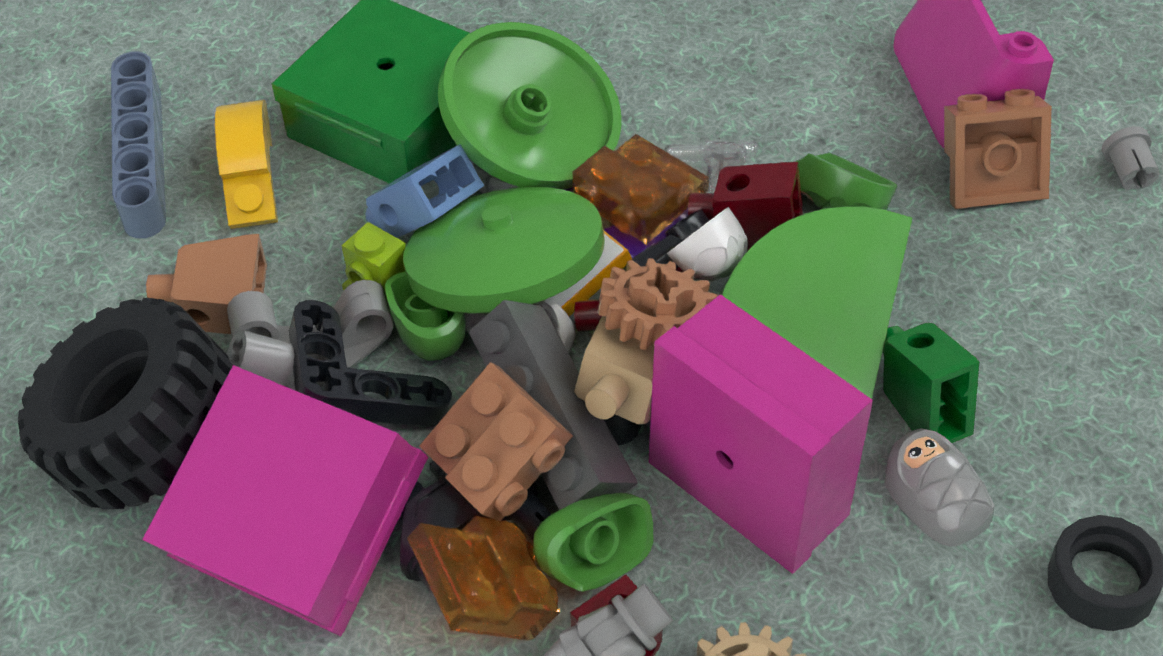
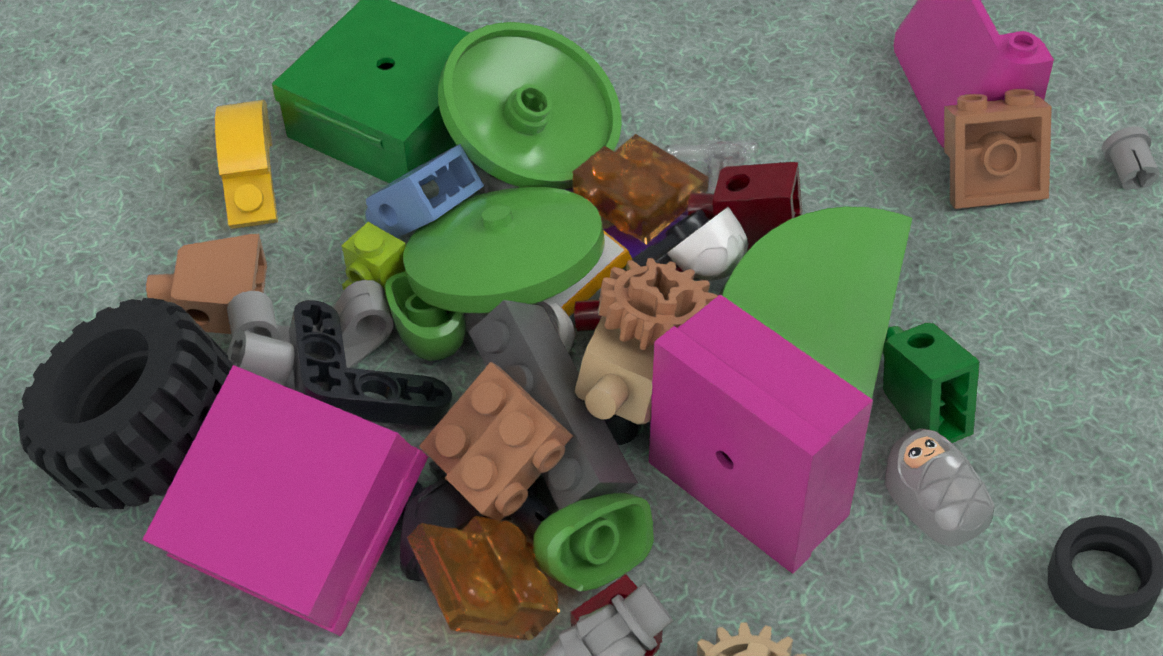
(137, 145): sand blue beam -> none
(841, 183): bright green piece -> none

